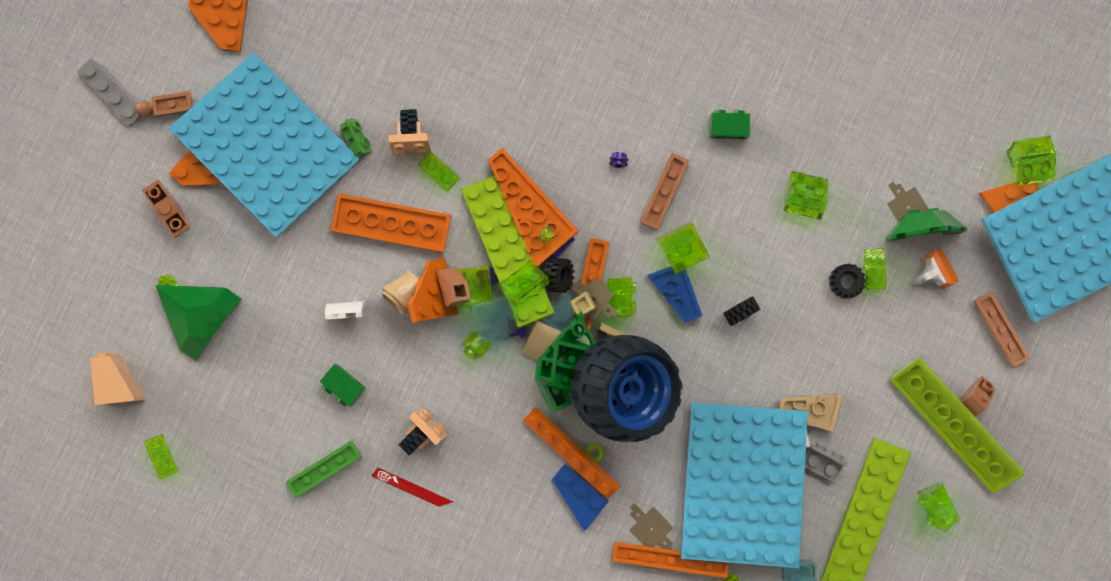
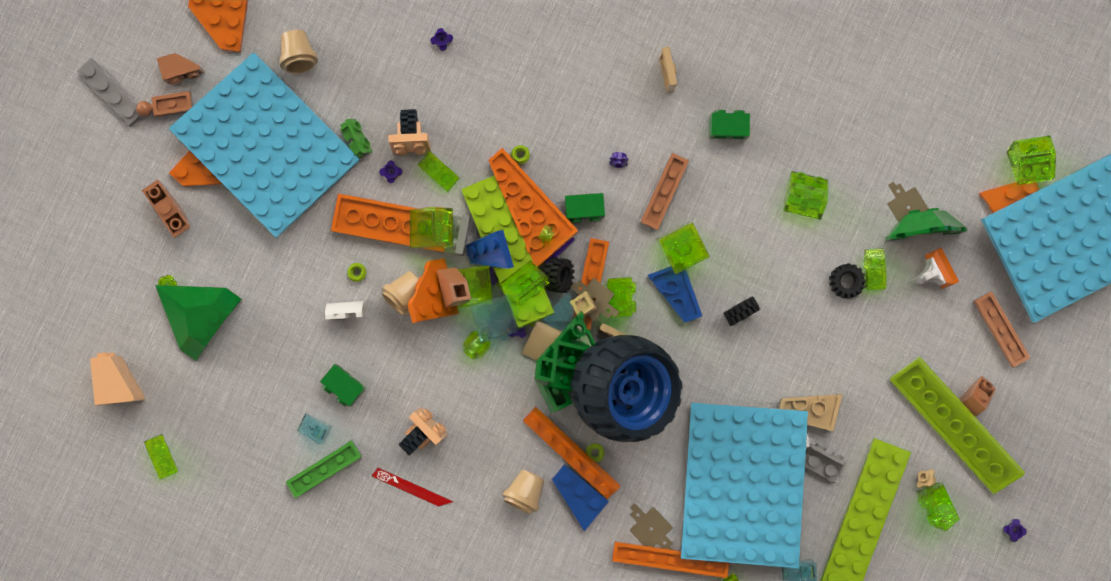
(176, 68): none -> nougat slope
(296, 52): none -> tan piece
(314, 428): none -> clear light blue slope
(350, 272): none -> lime plate
(390, 166): none -> dark purple plate
(431, 227): none -> clear neon green slope
(441, 34): none -> dark purple plate
(460, 234): none -> light grey bracket
(490, 251): none -> blue wing
(520, 148): none -> lime plate
(524, 492): none -> tan piece
(585, 207): none -> green brick
(668, 69): none -> tan plate
(926, 479): none -> tan plate
(1014, 536): none -> dark purple plate

